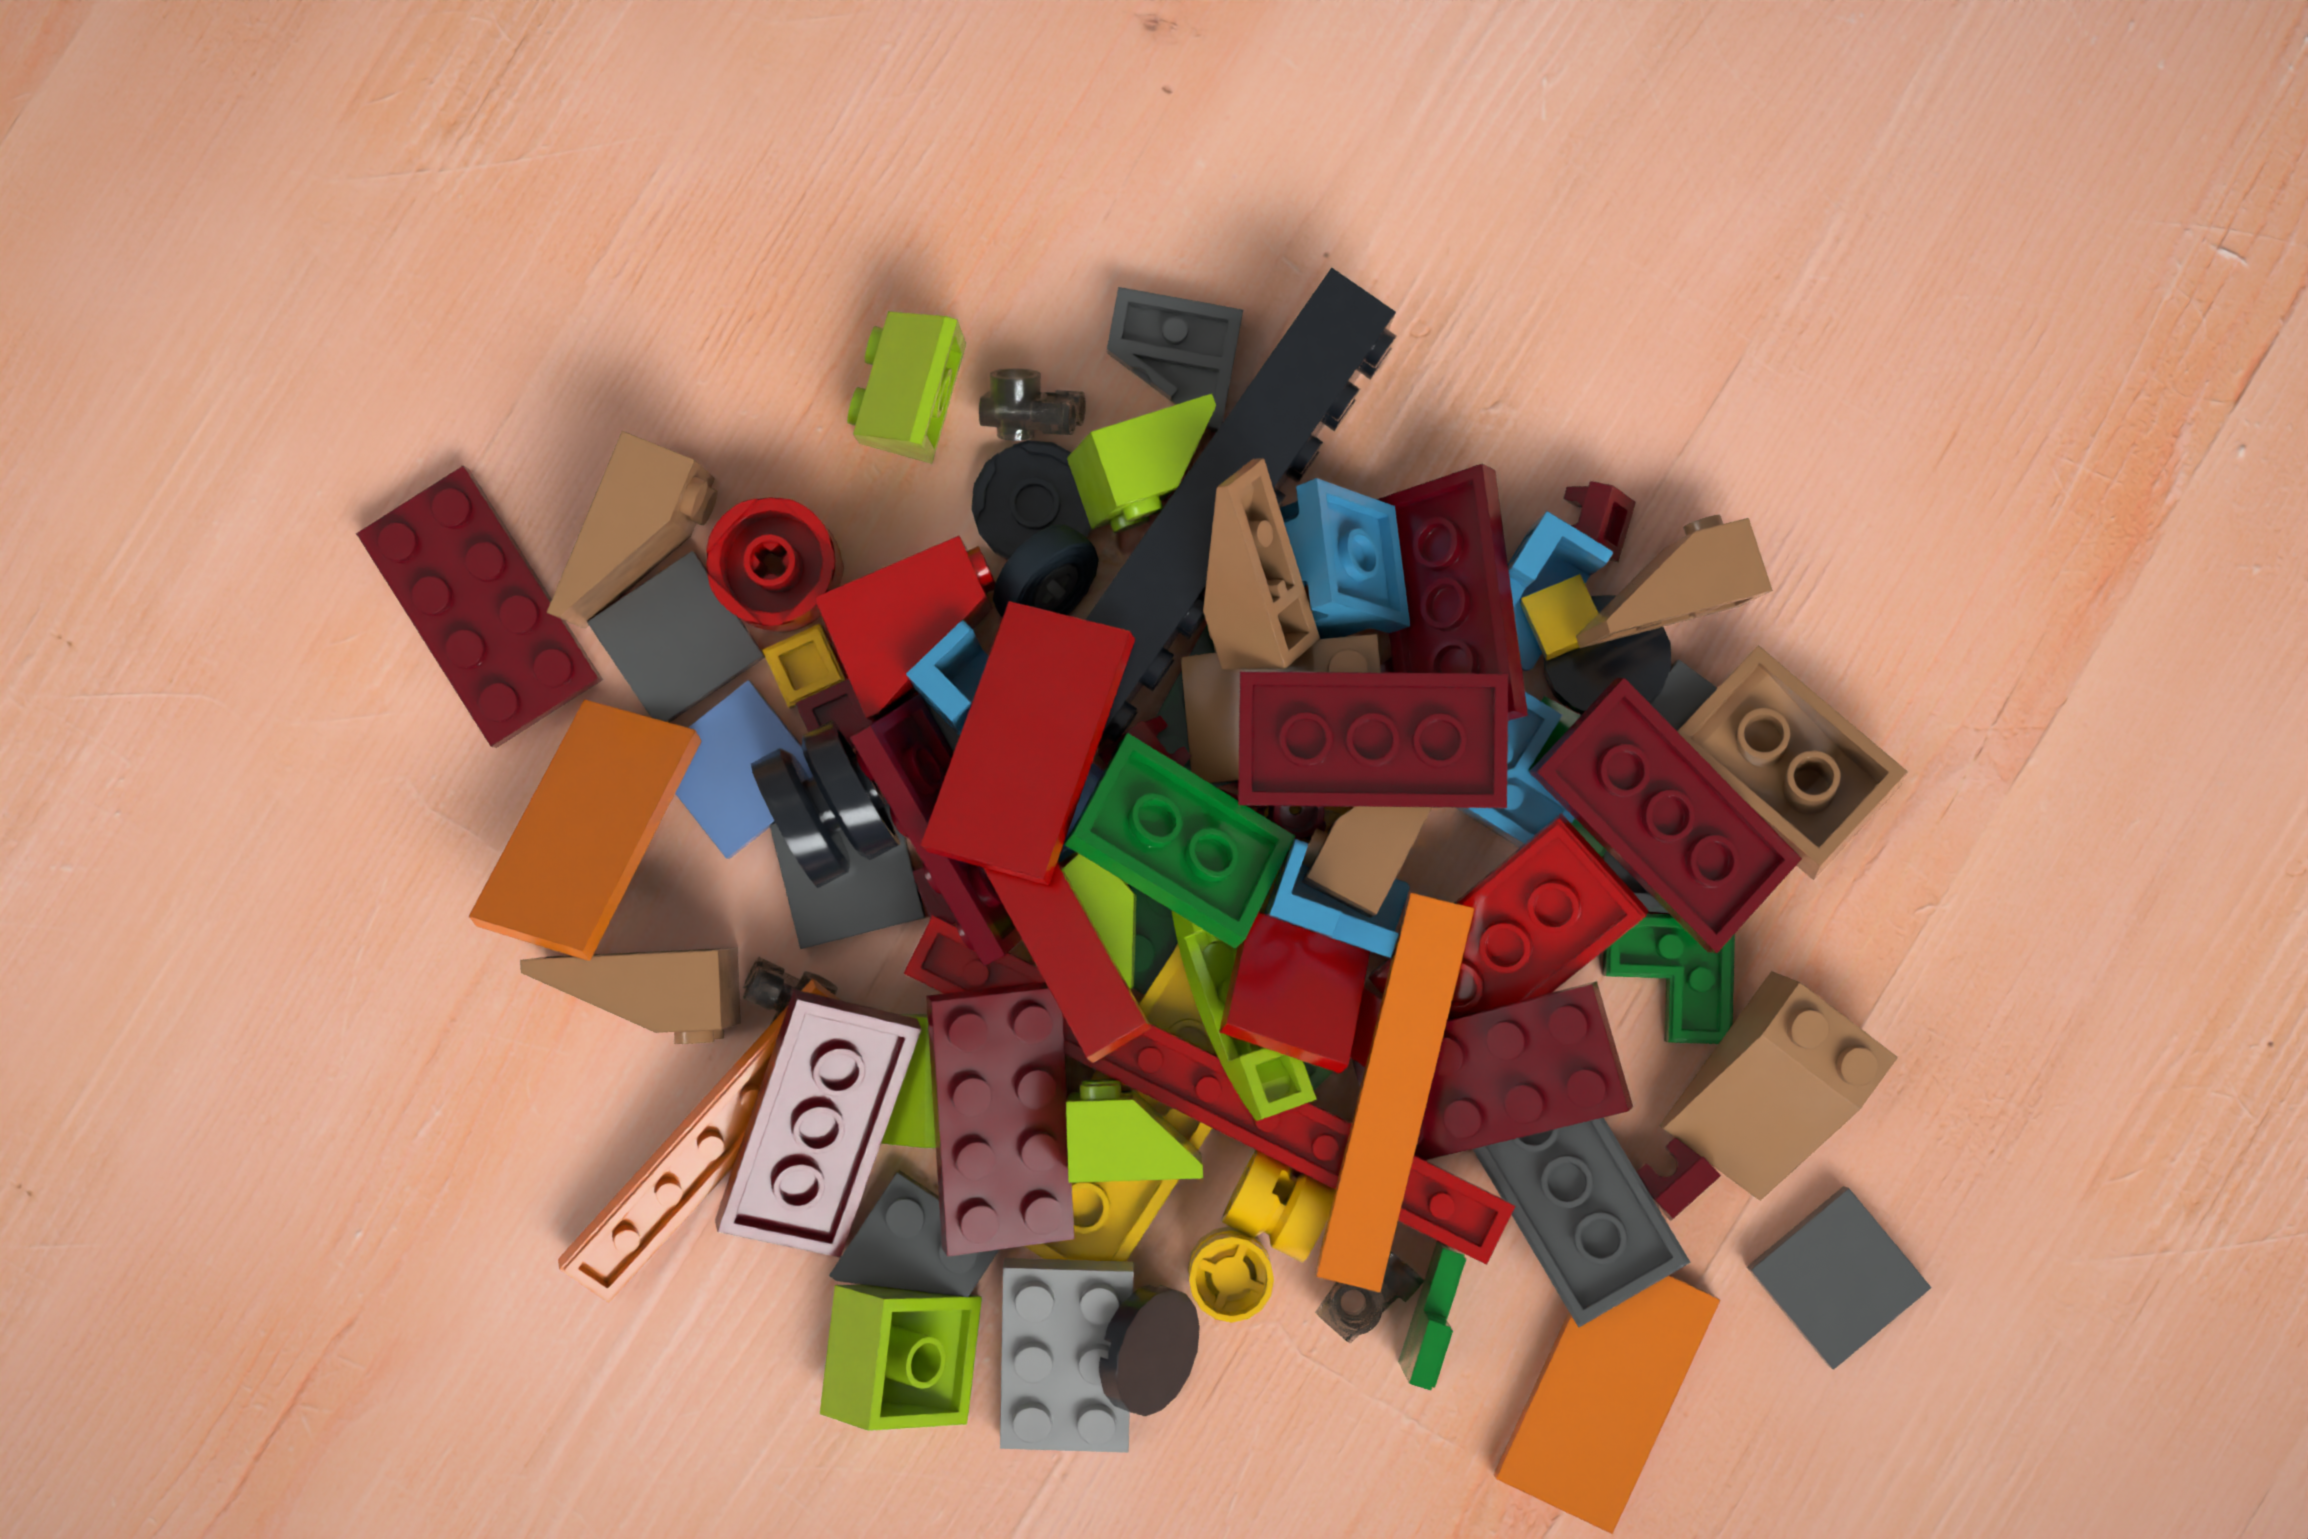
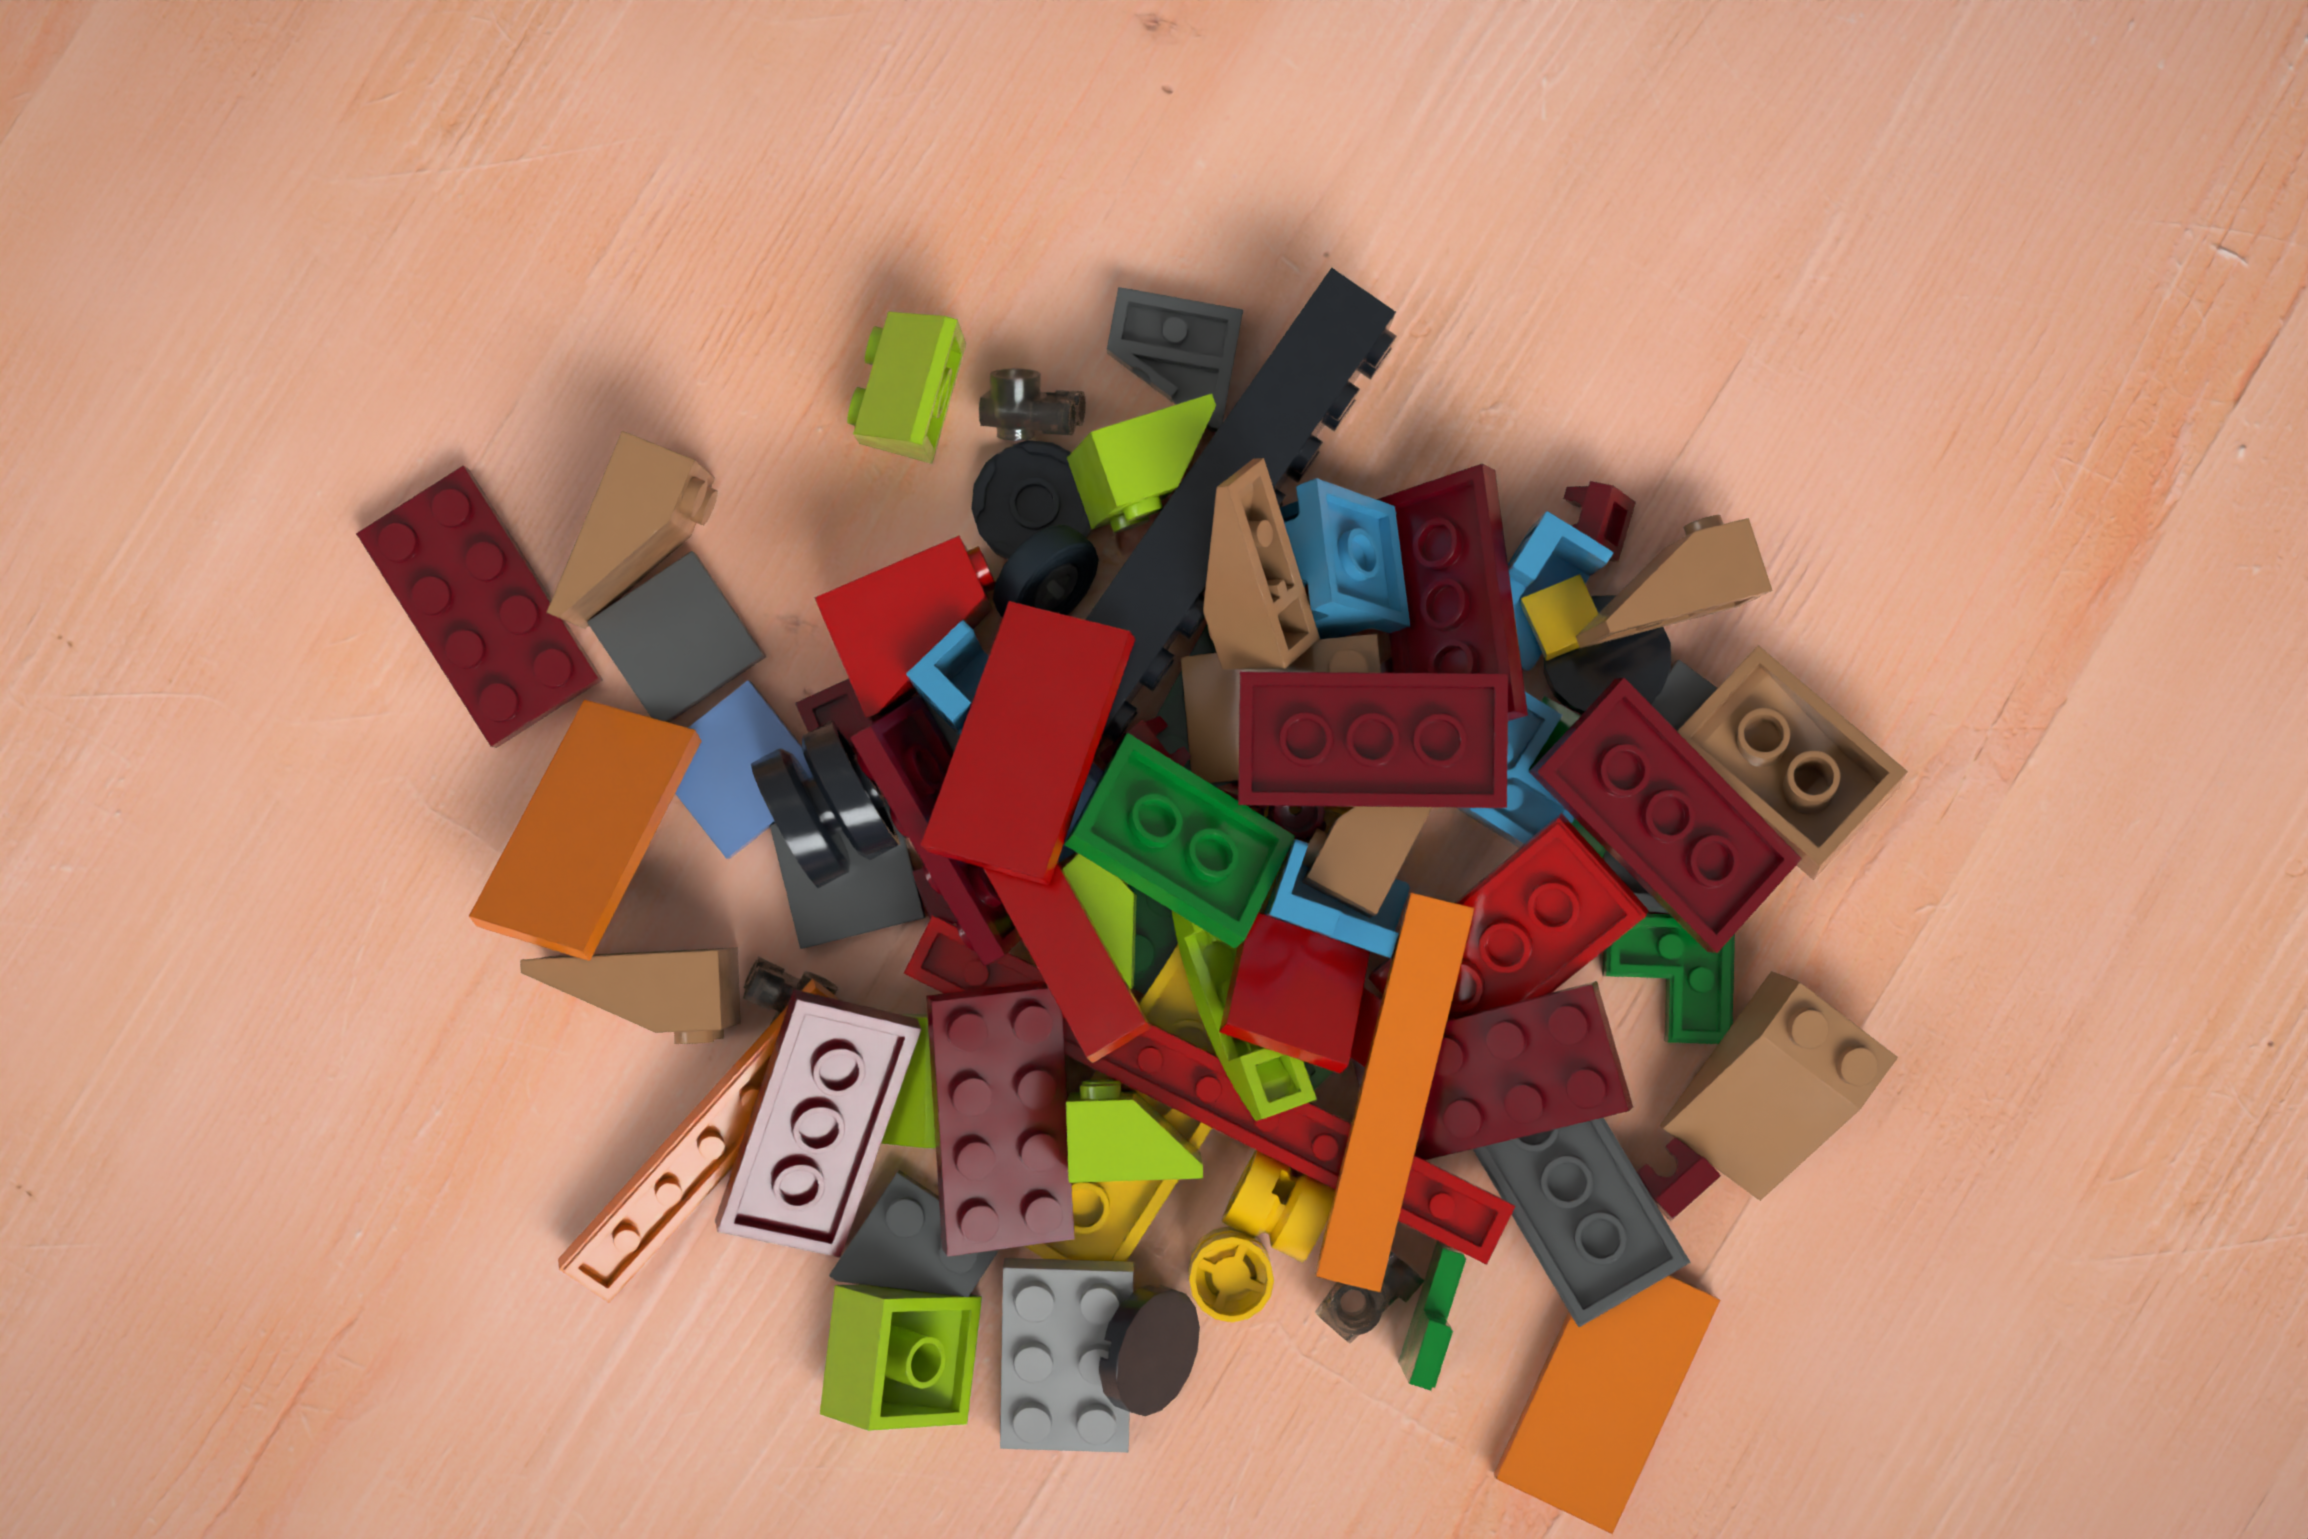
(737, 565): red brick -> none
(804, 664): yellow tile -> none
(1839, 1277): dark grey tile -> none

